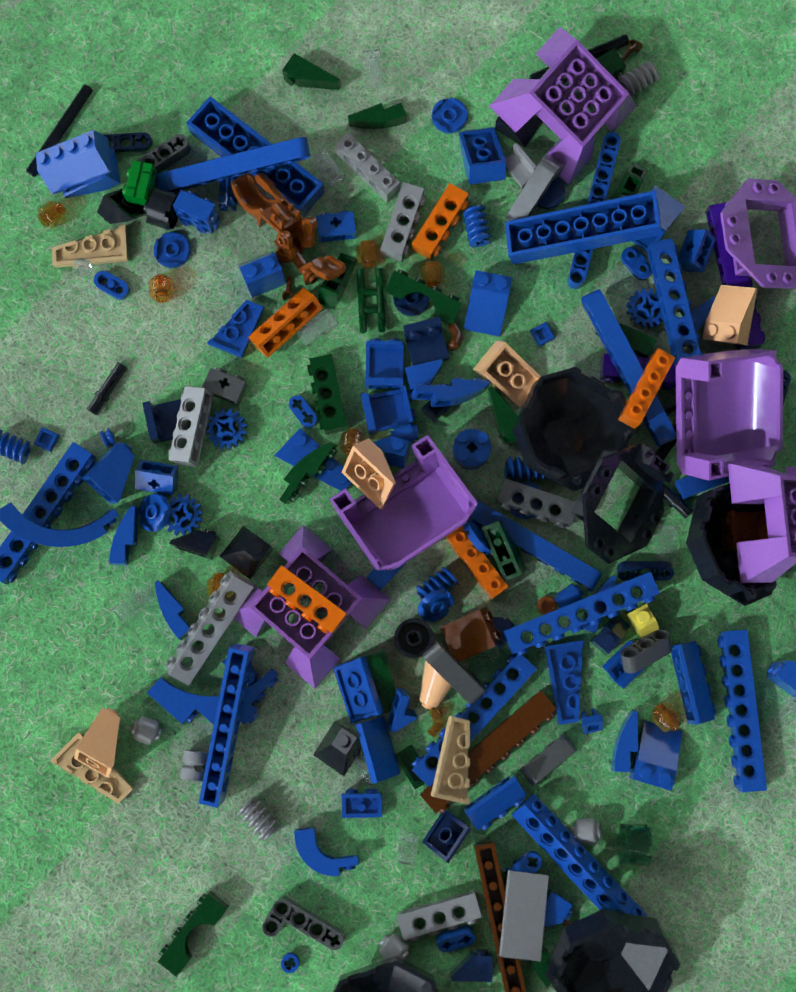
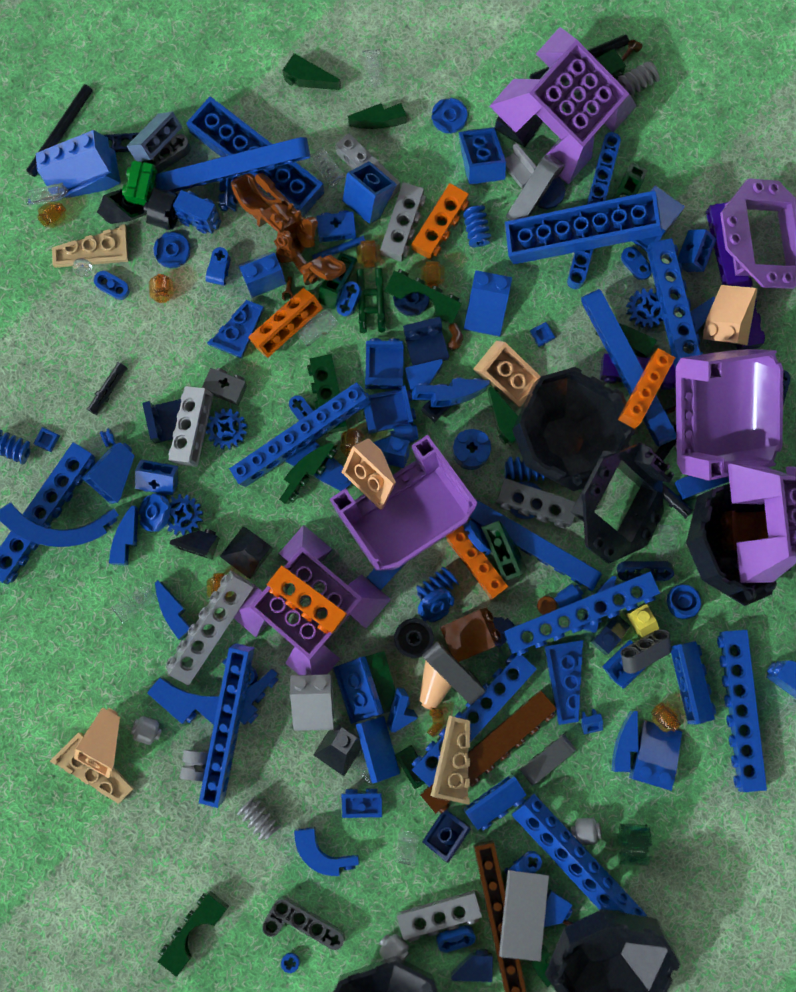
(46, 194): none -> clear slope
(154, 136): none -> sand blue brick
(218, 269): none -> blue piece
(300, 435): none -> blue brick
(312, 702): none -> light grey slope
(339, 248): none -> blue bar
(353, 300): none -> blue beam
(368, 191): none -> blue slope
(683, 601): none -> blue piece

